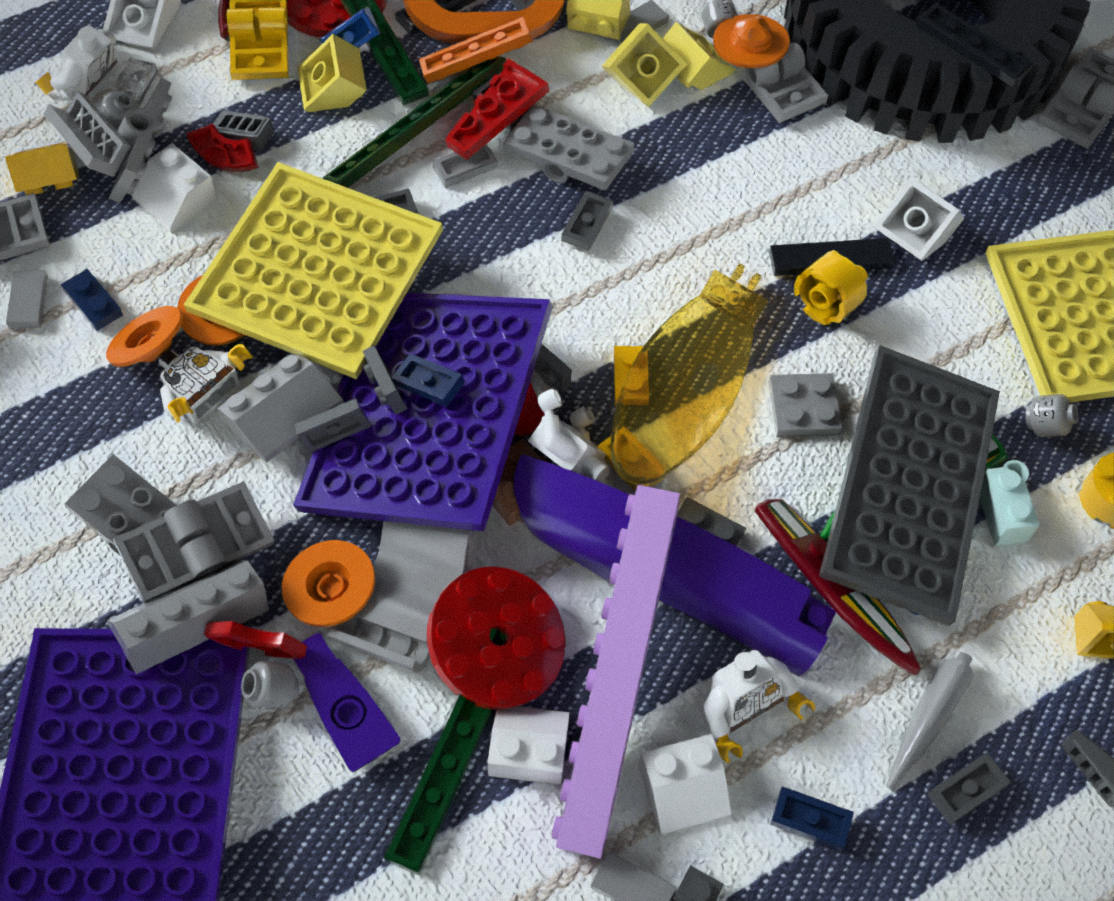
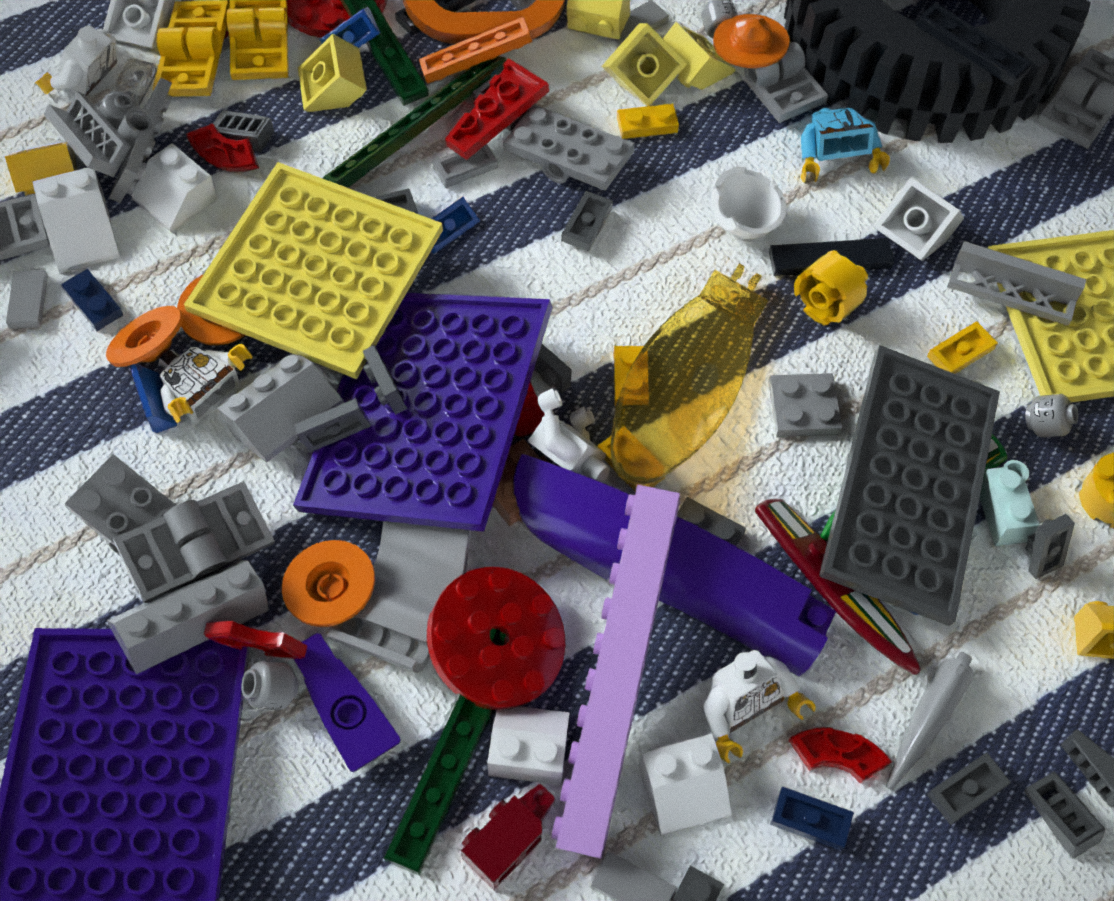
(76, 219): none -> white slope
(148, 387): none -> blue slope
(192, 46): none -> yellow plate
(428, 380): dark blue plate -> none
(455, 221): none -> blue slope
(508, 836): none -> dark red hinge
(647, 121): none -> yellow plate
(747, 203): none -> white cylinder
(839, 749): none -> red tile
(840, 135): none -> medium azure torso
(962, 348): none -> yellow plate
(1016, 276): none -> light grey fence
(1049, 545): none -> dark grey hinge
(1065, 833): none -> dark grey slope

